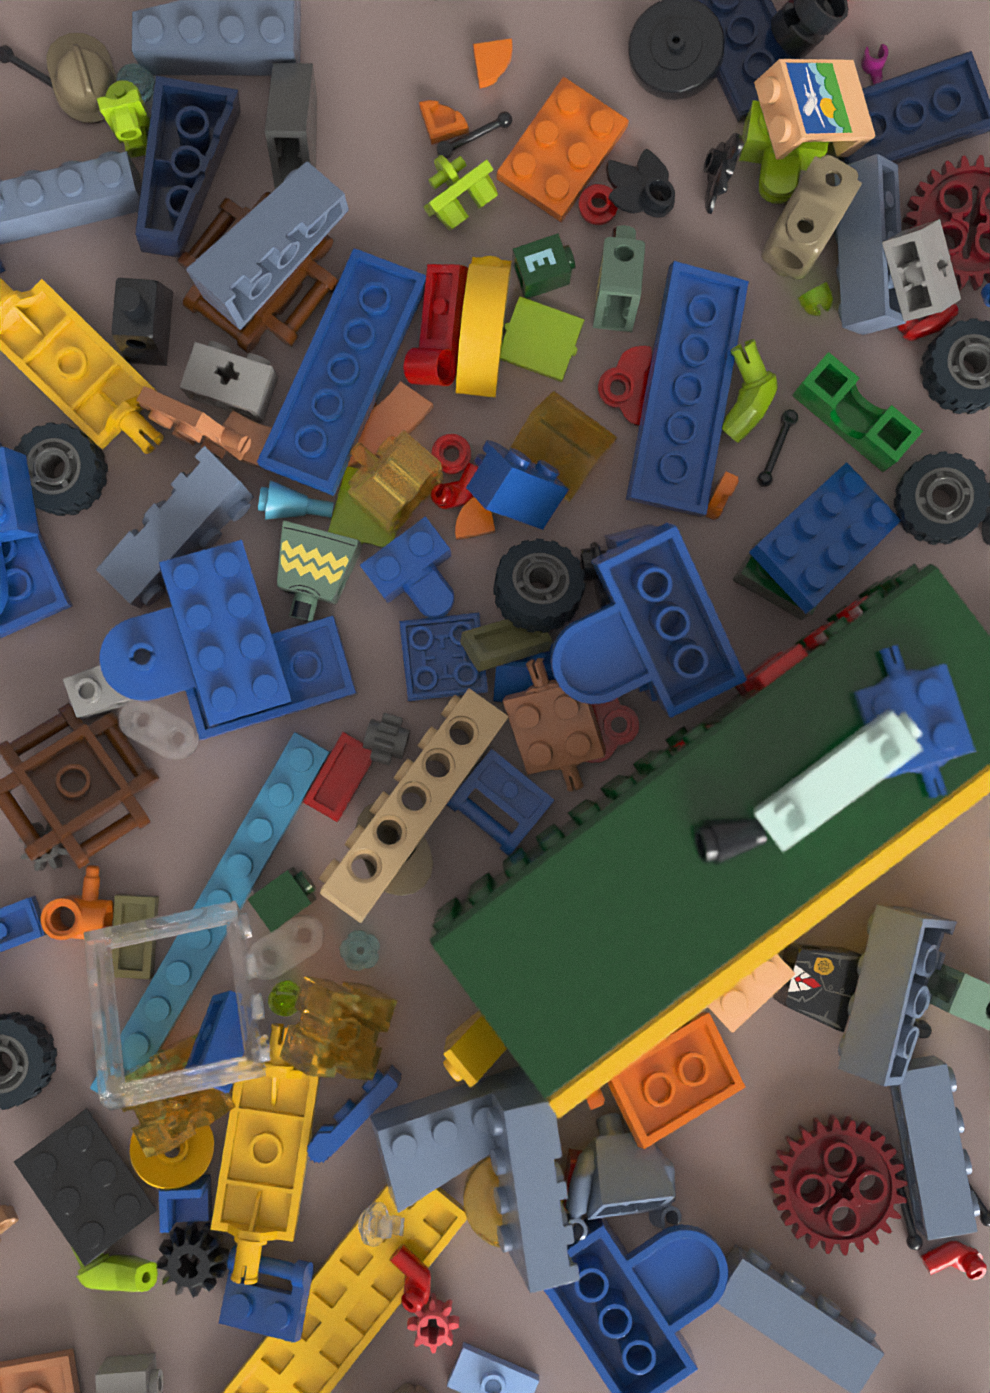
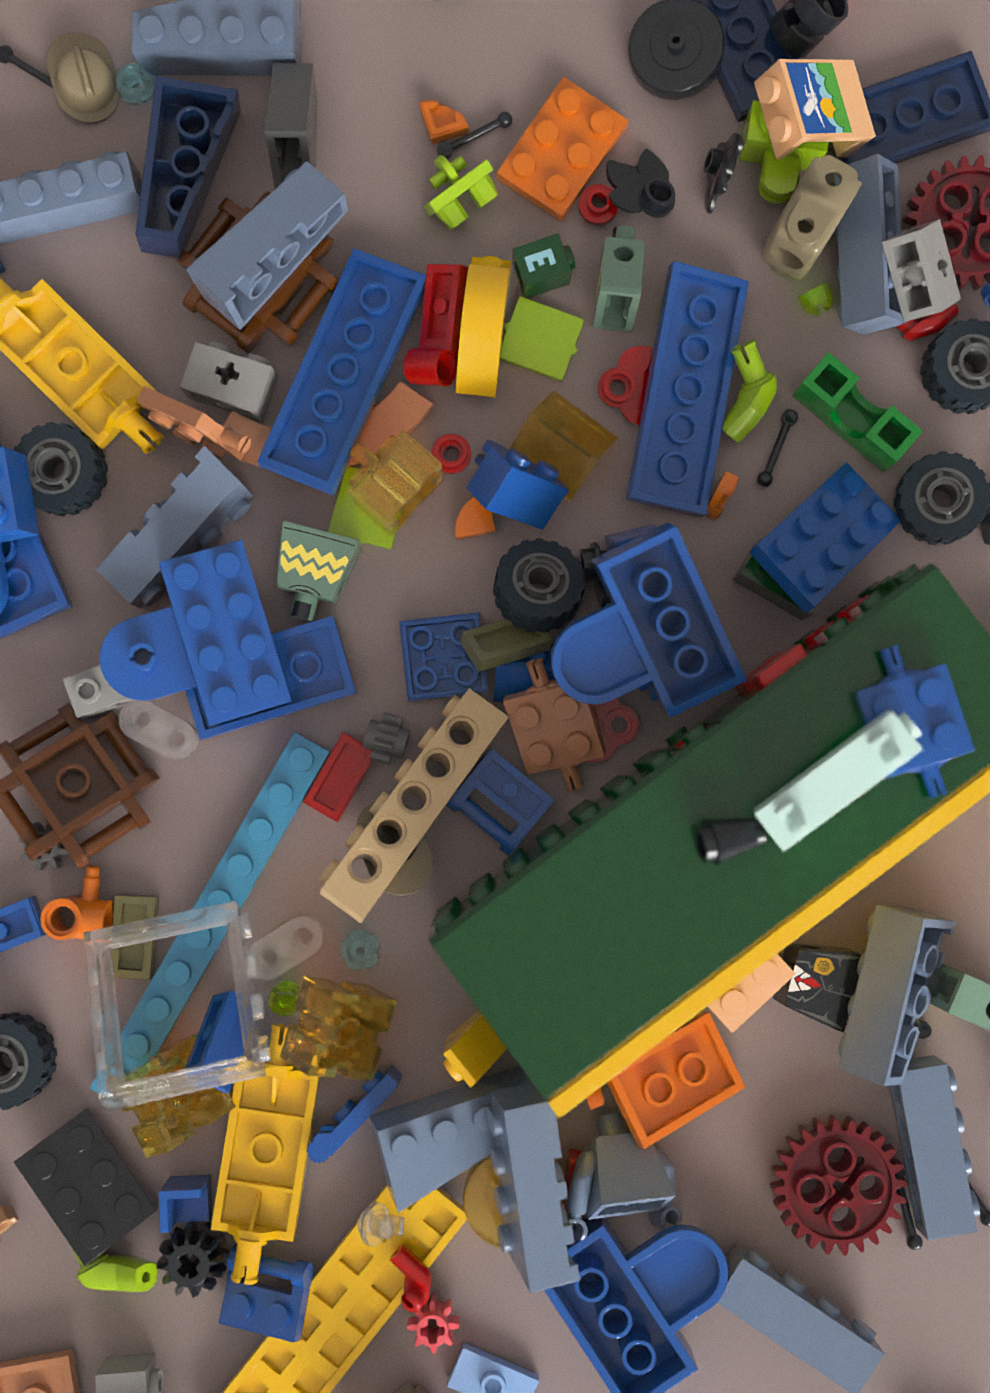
(126, 116): lime hips -> none
(143, 314): black torso -> none
(177, 1171): yellow dish -> none
(283, 898): dark green brick -> none
(284, 502): medium azure cone -> none
(411, 567): blue brick -> none
(454, 493): red arm -> none
(491, 60): orange tile -> none
(875, 66): magenta hand -> none
(955, 1255): red arm -> none

